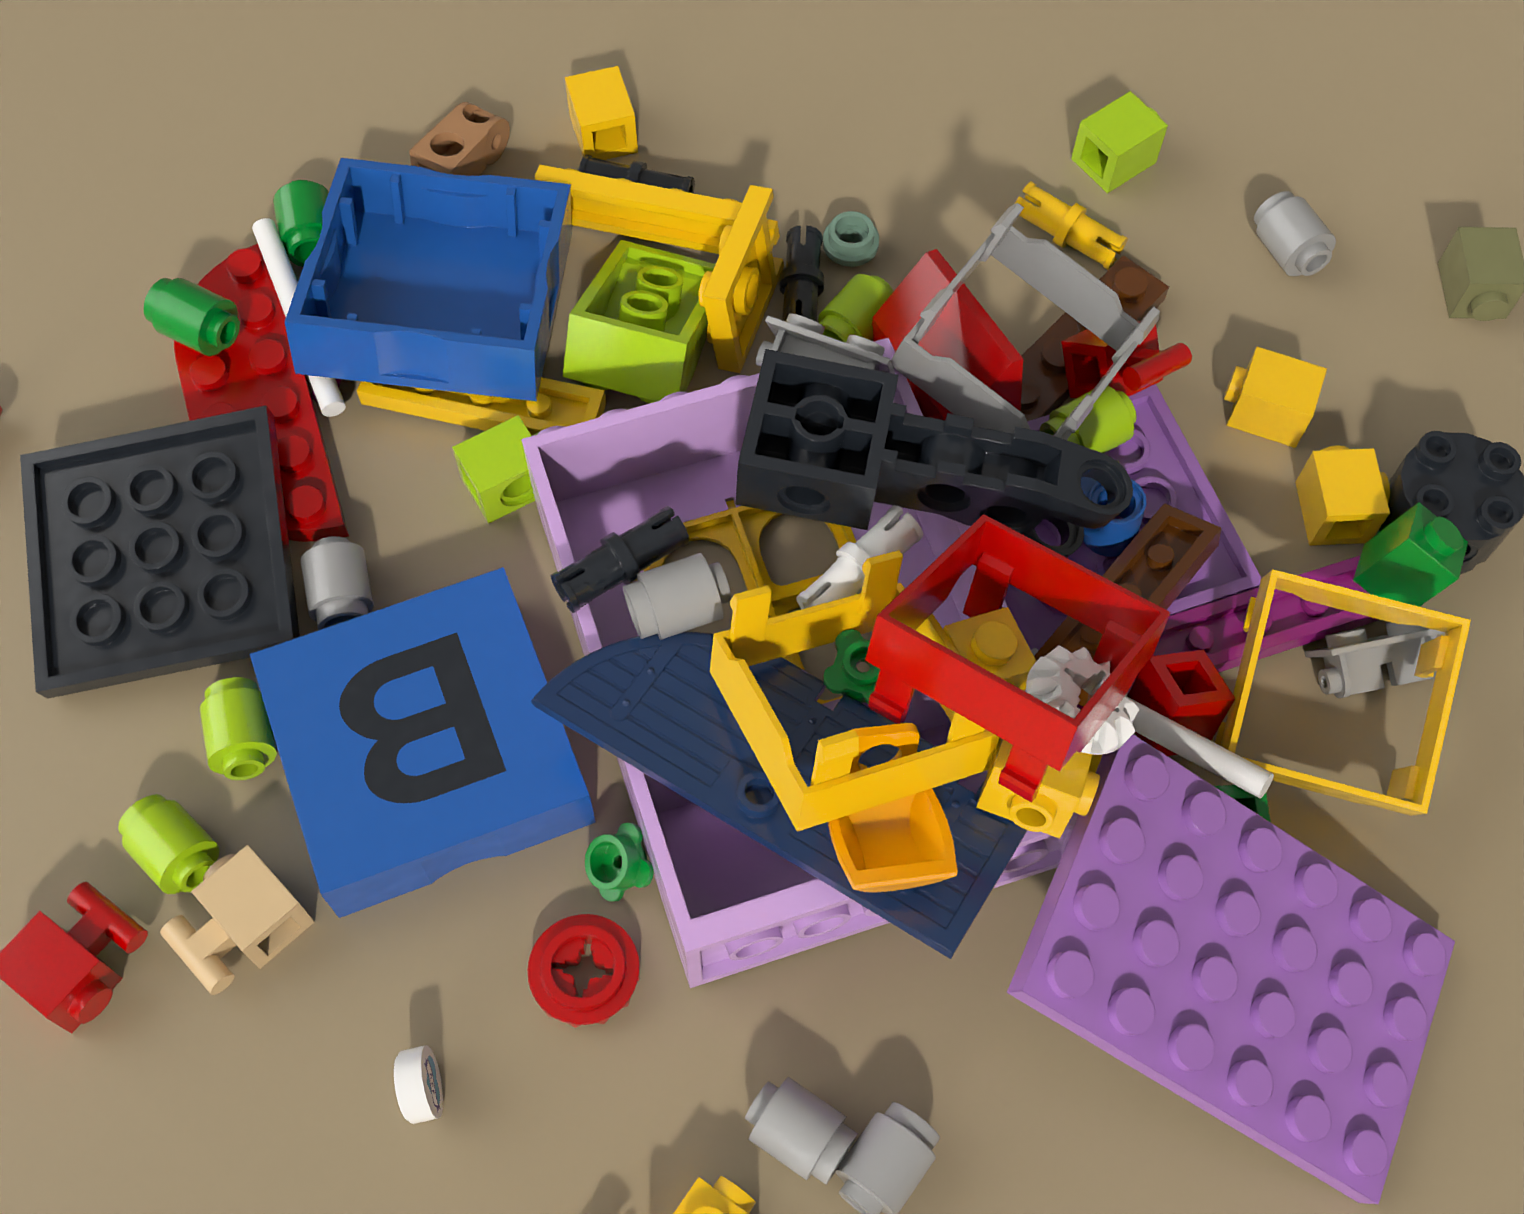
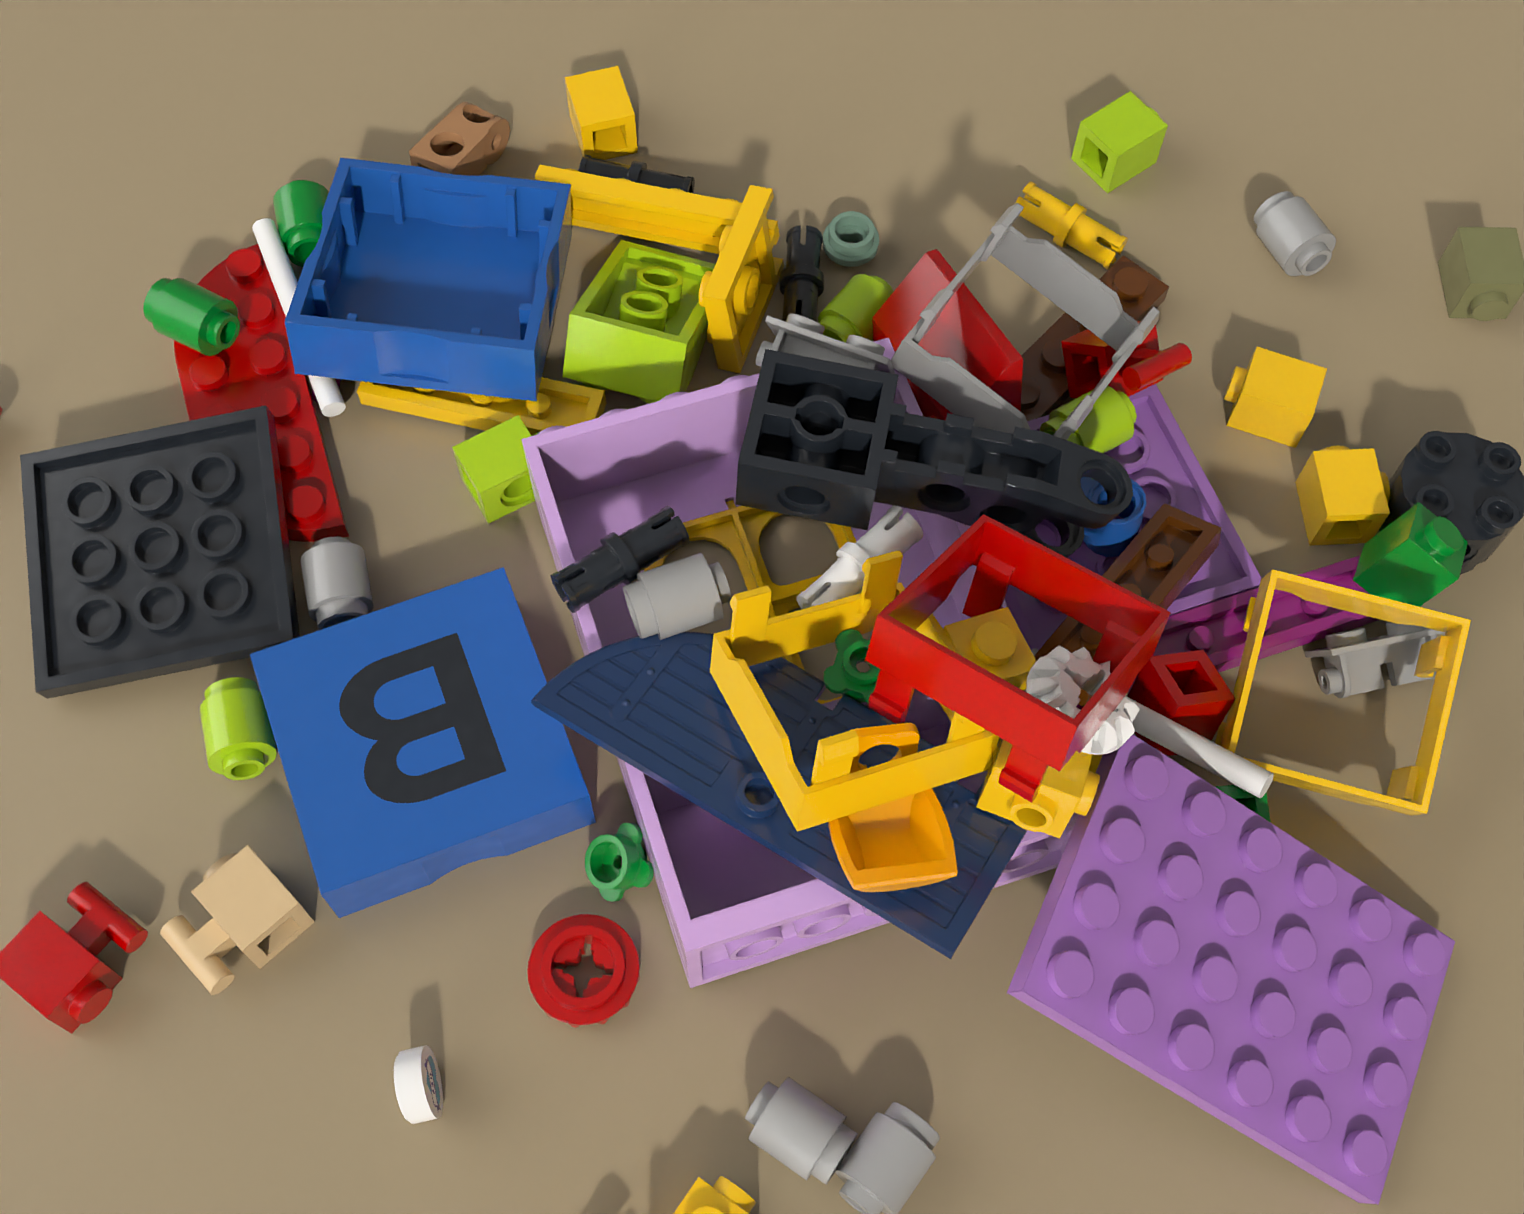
(167, 843): lime brick -> none

